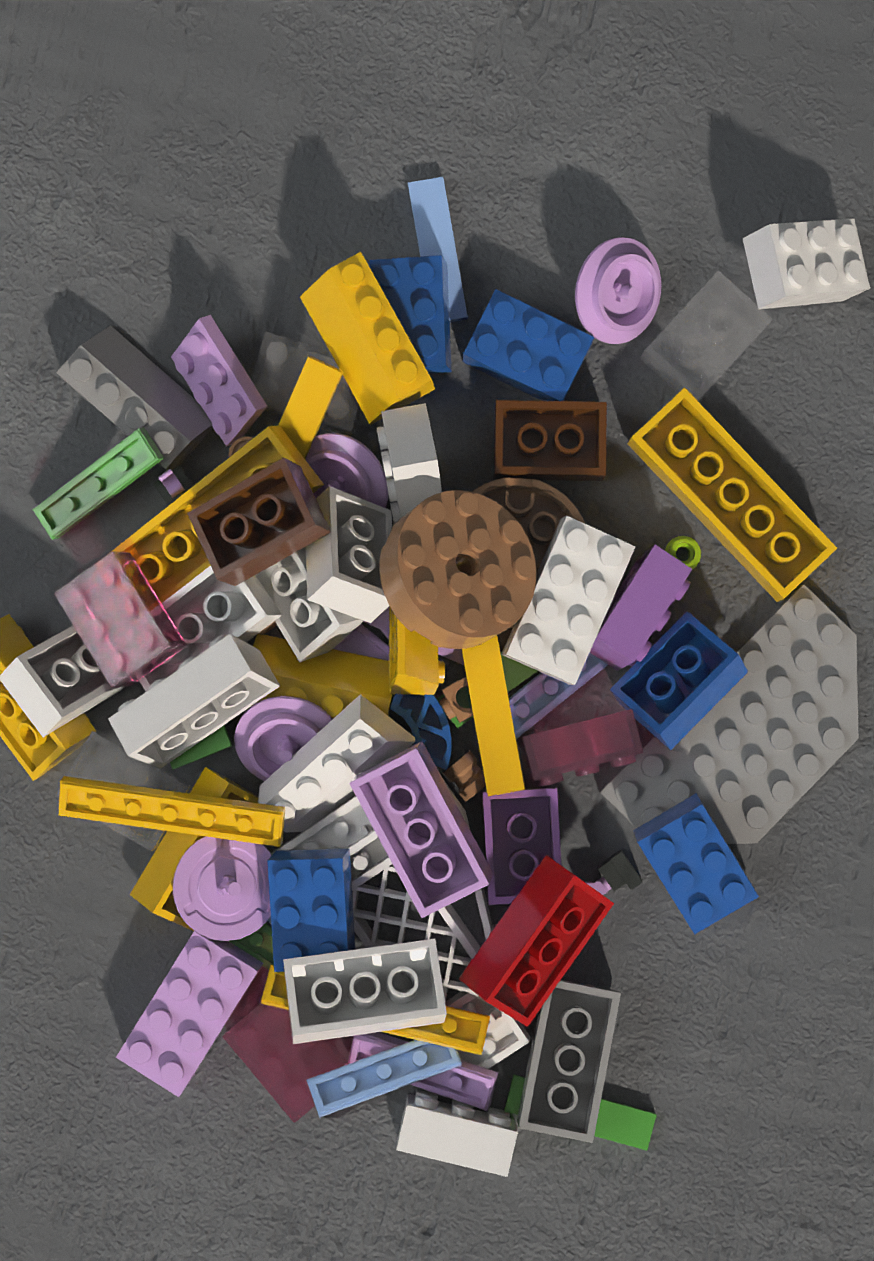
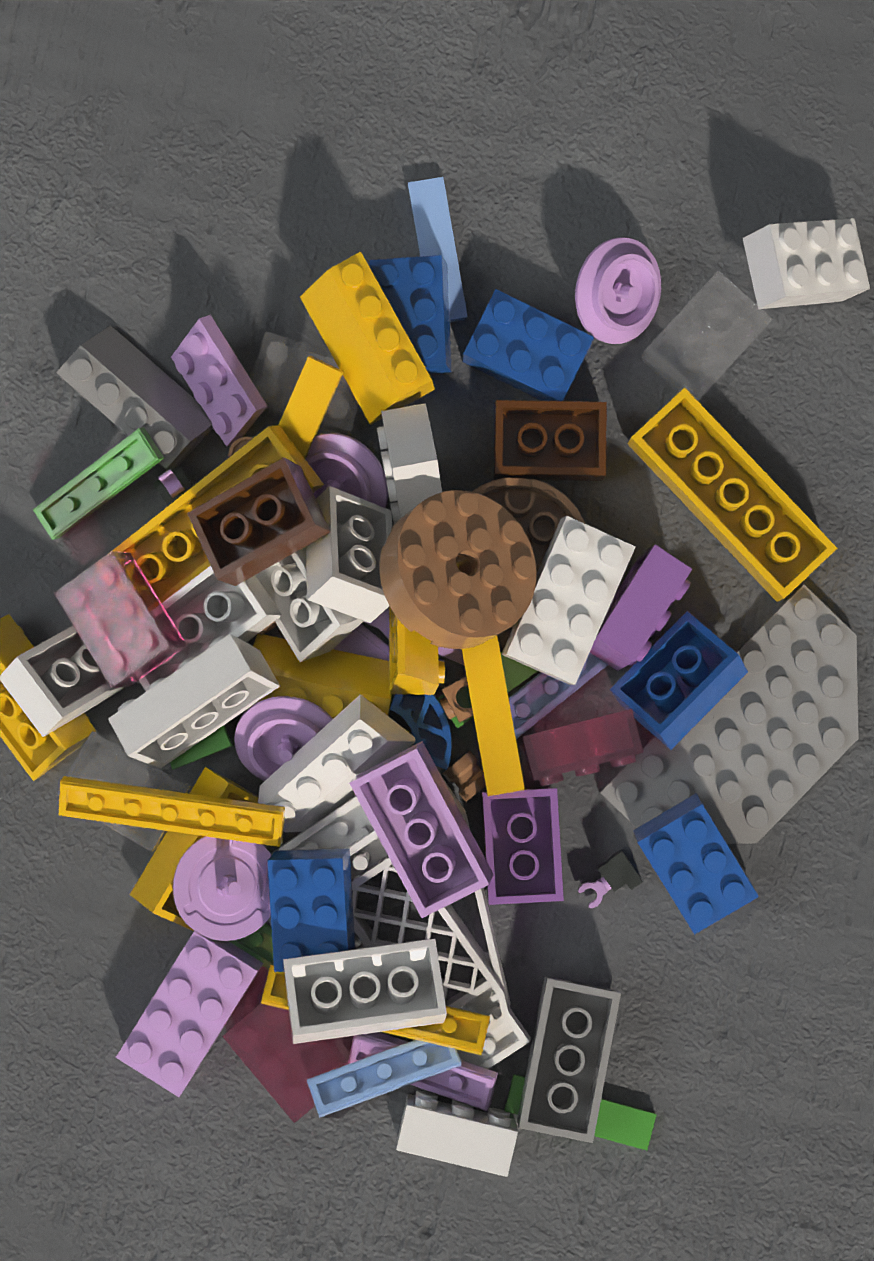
(536, 941): red slope -> none
(688, 544): lime plate -> none

